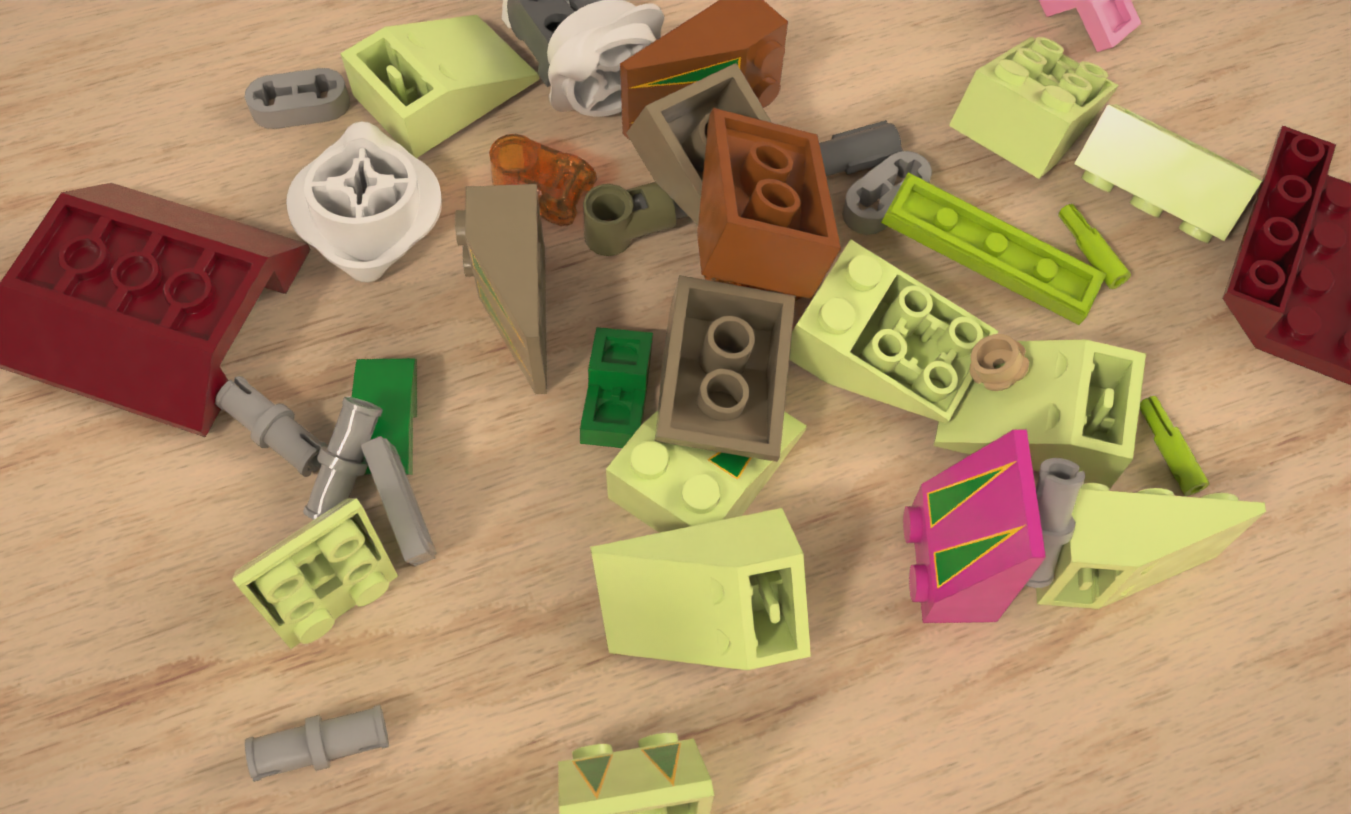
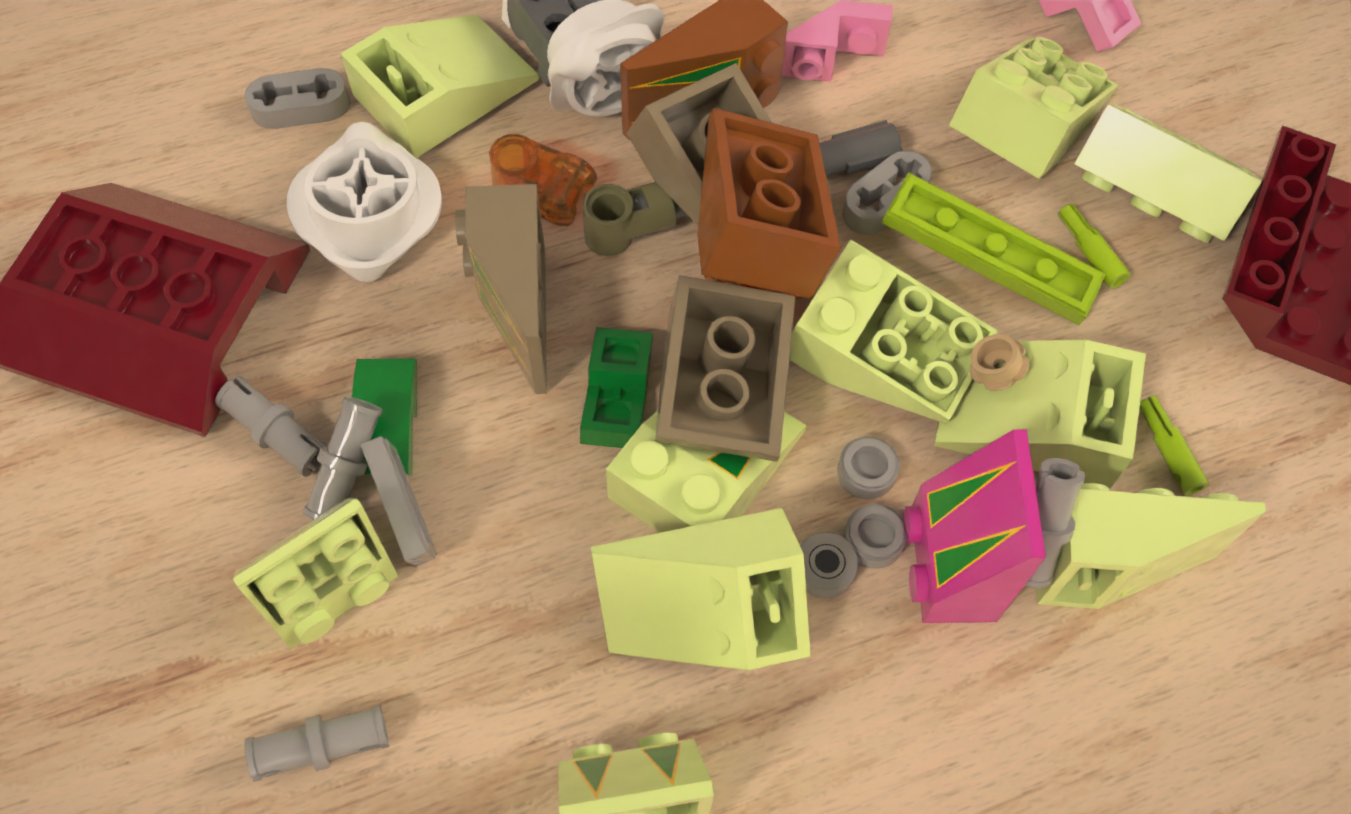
(828, 564): none -> light grey tile
(841, 28): none -> bright pink slope
(868, 467): none -> light grey tile
(876, 535): none -> light grey tile

